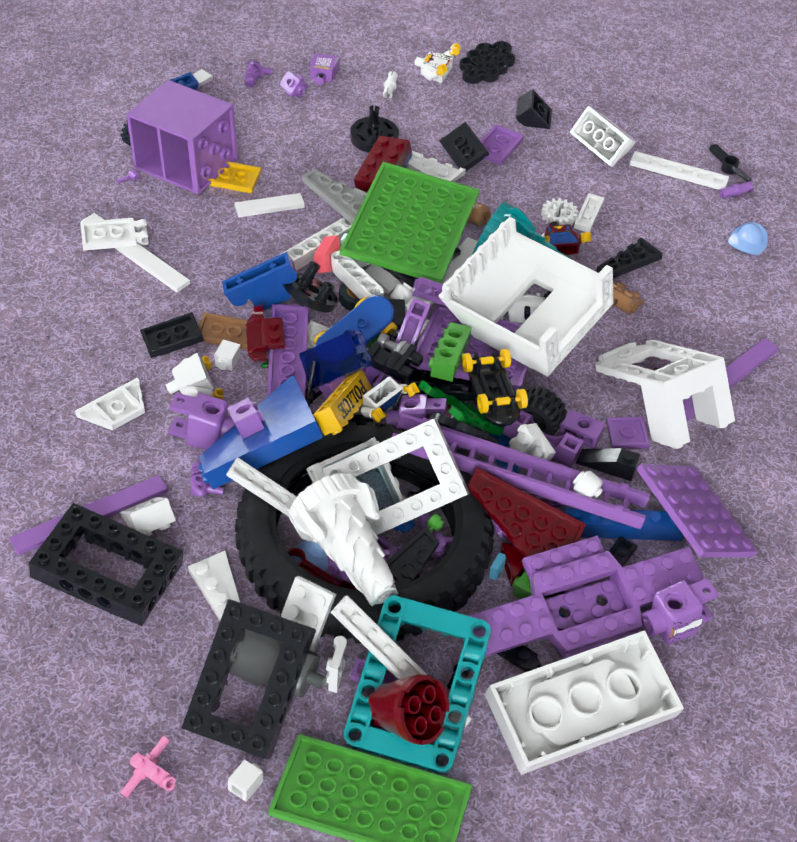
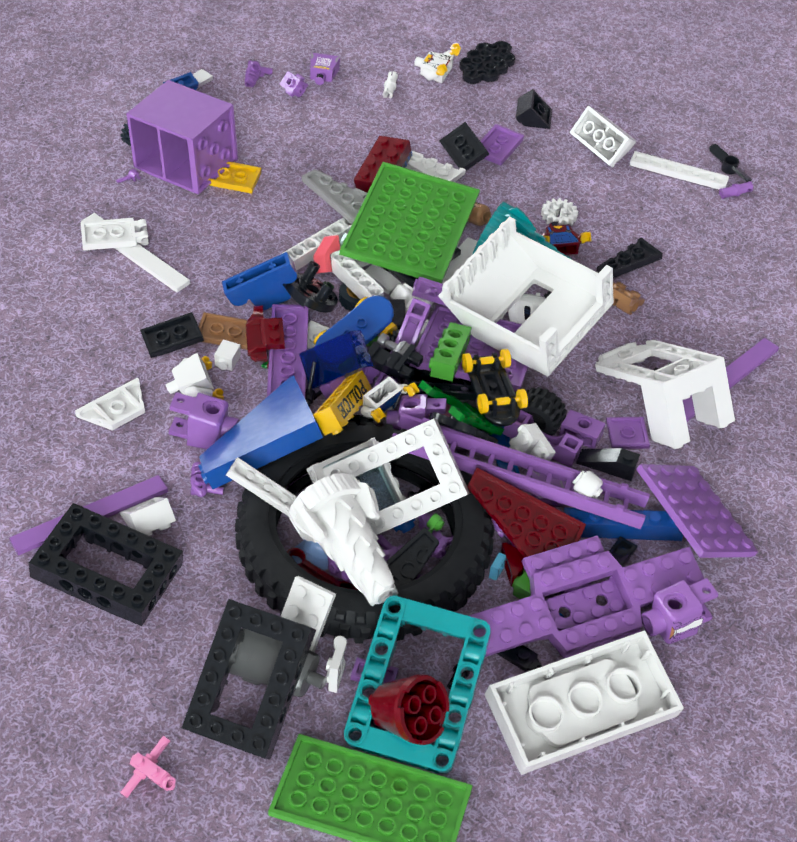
(215, 581): white wing -> none
(245, 780): white brick -> none
(246, 417): medium lavender brick -> none
(269, 205): white tile -> none
(368, 129): black piece -> none
(379, 643): white tile -> none
(589, 213): white plate -> none
(749, 238): light blue hat -> none

